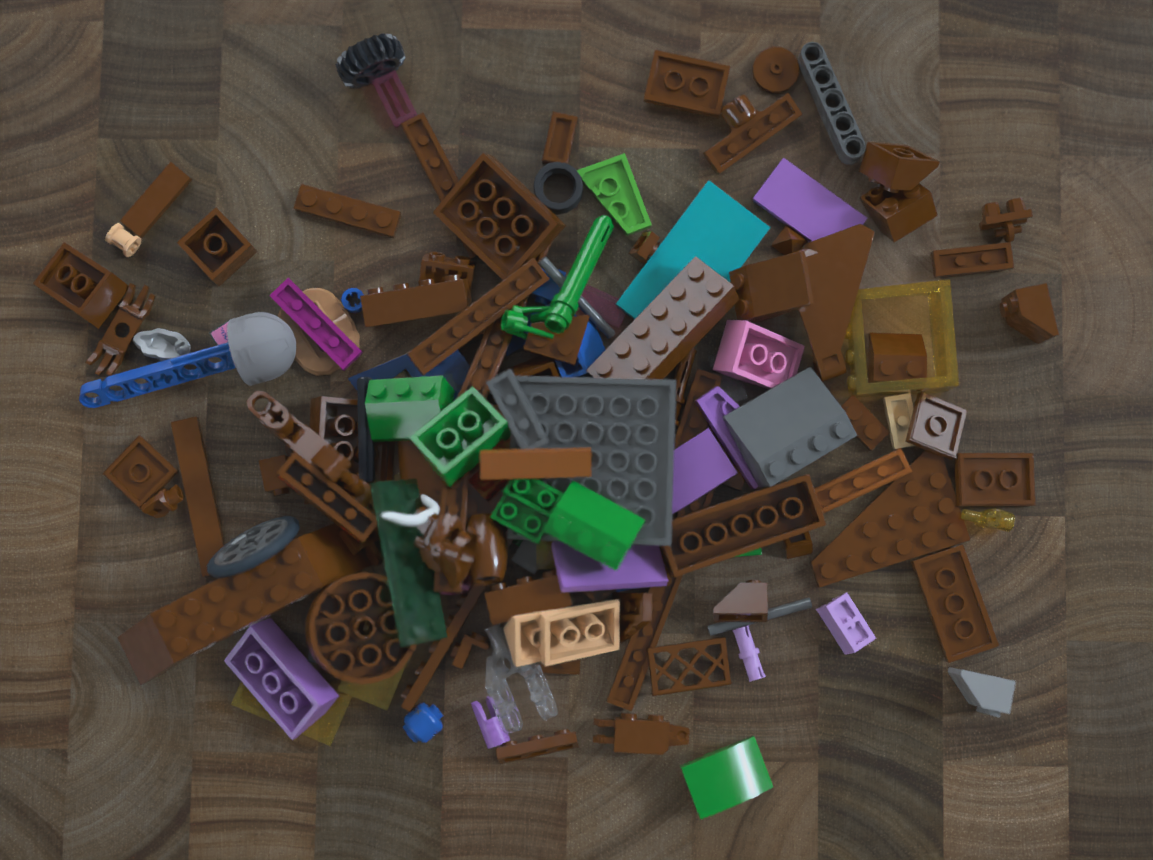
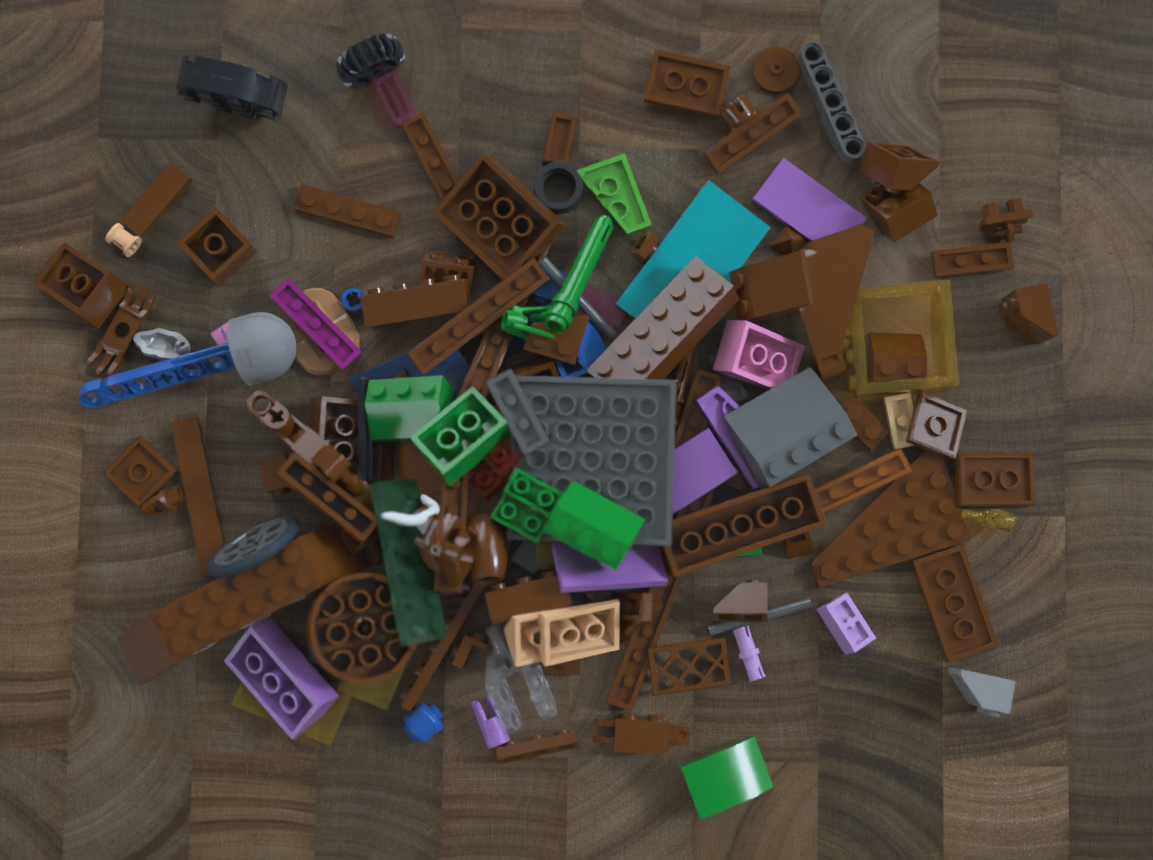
(231, 88): none -> black piece
(535, 463): dark orange tile -> none

